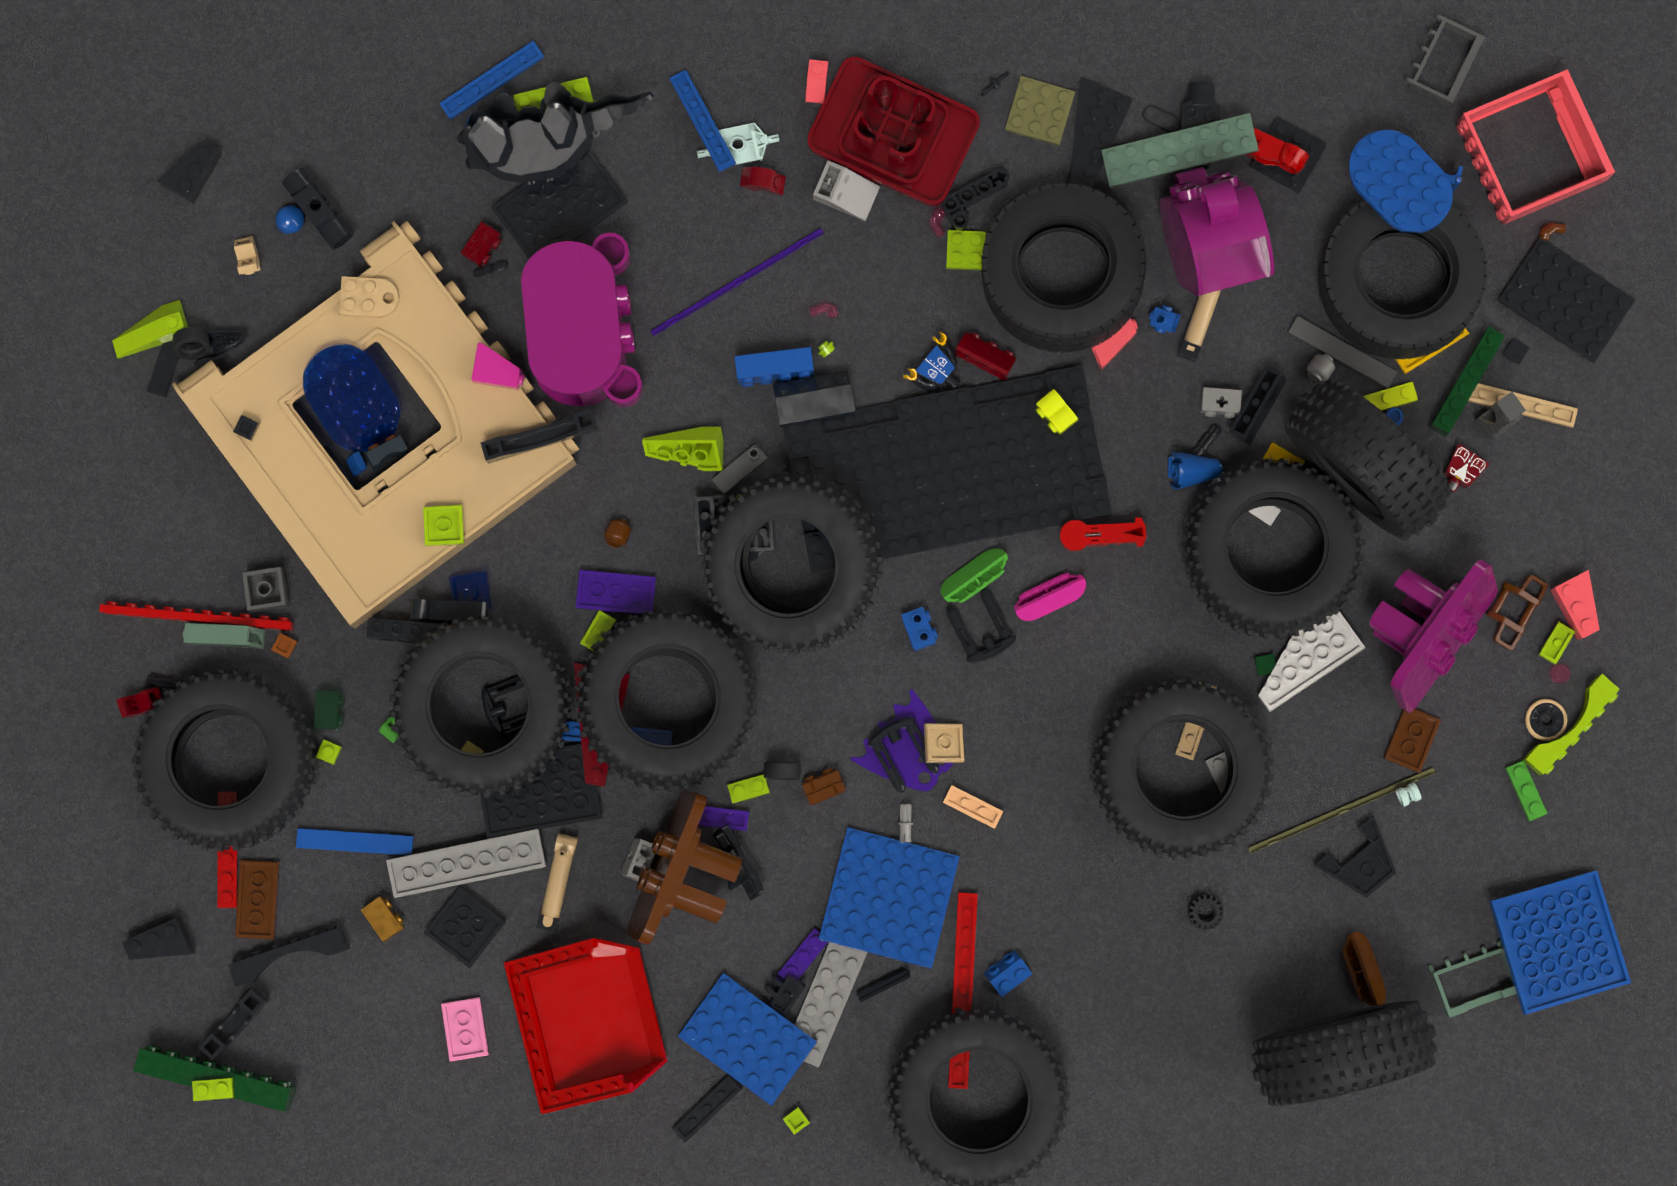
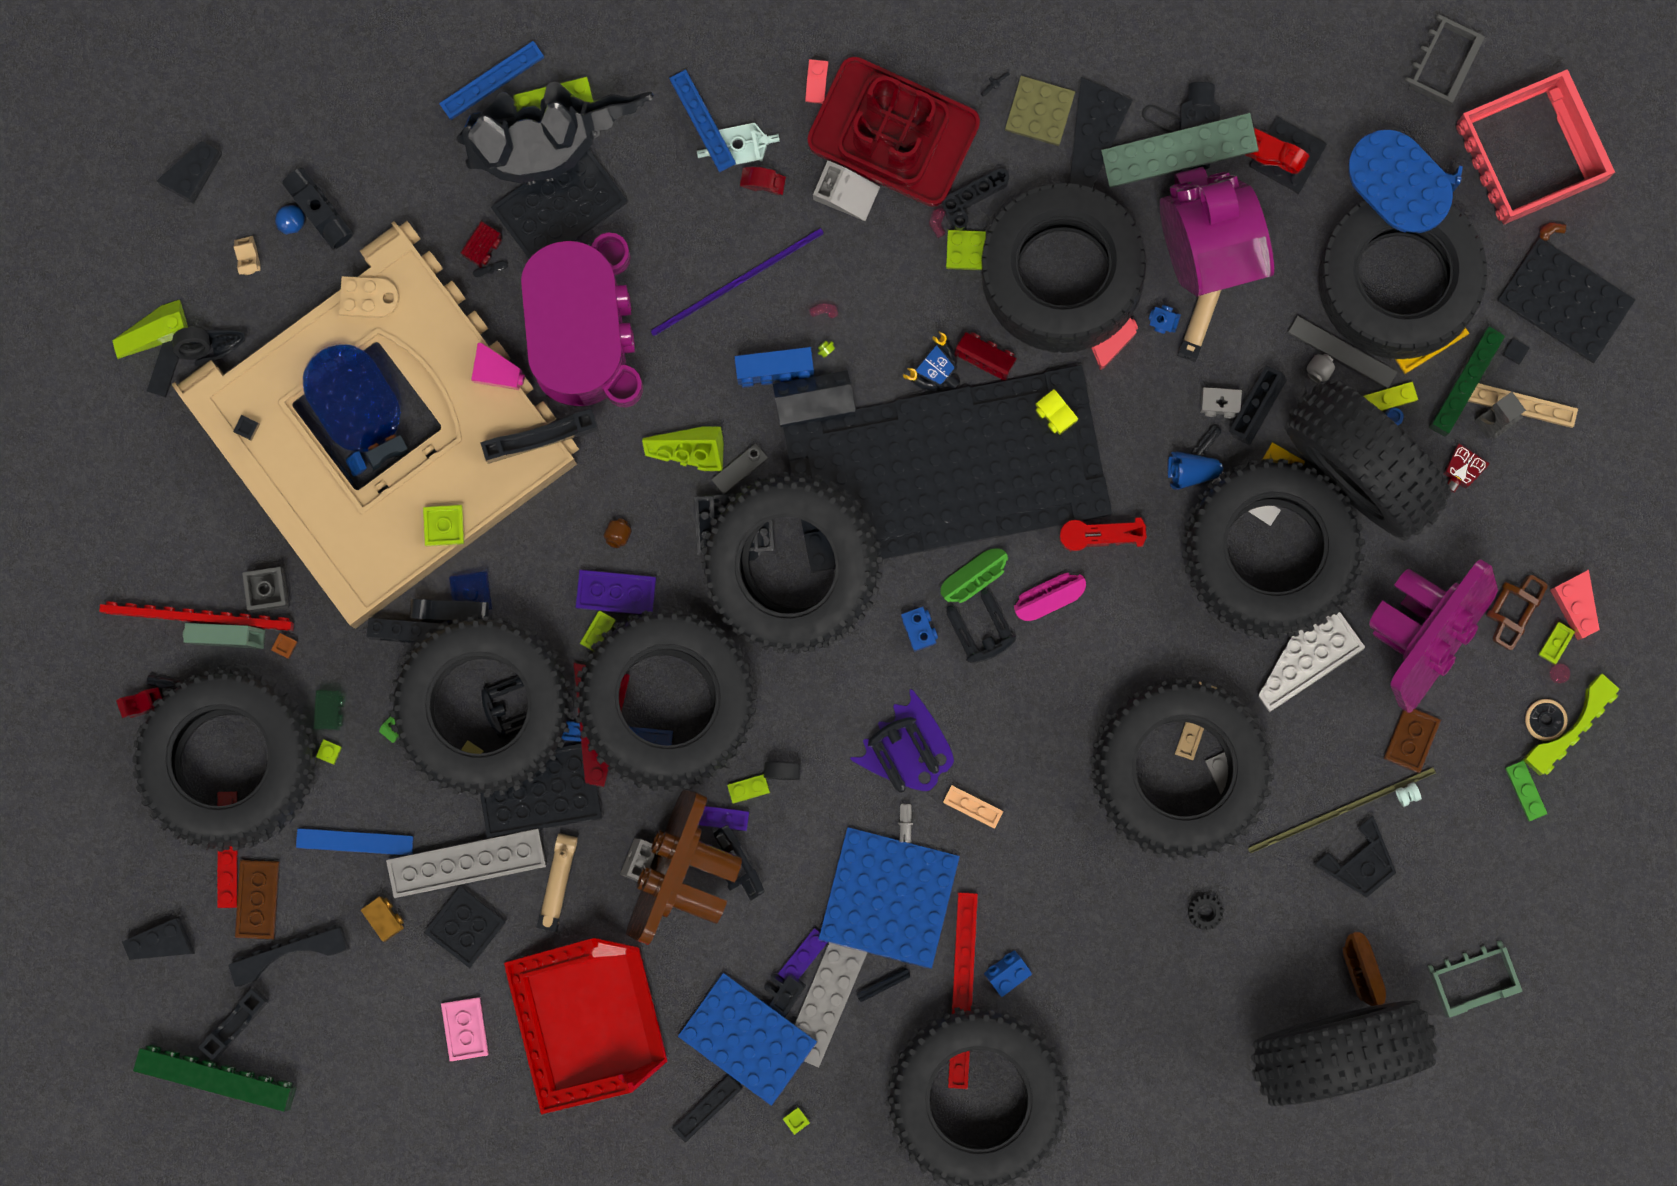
(213, 1089): lime plate -> none
(823, 787): reddish brown brick -> none
(944, 743): tan tile -> none
(1264, 664): dark green tile -> none
(1560, 942): blue plate -> none

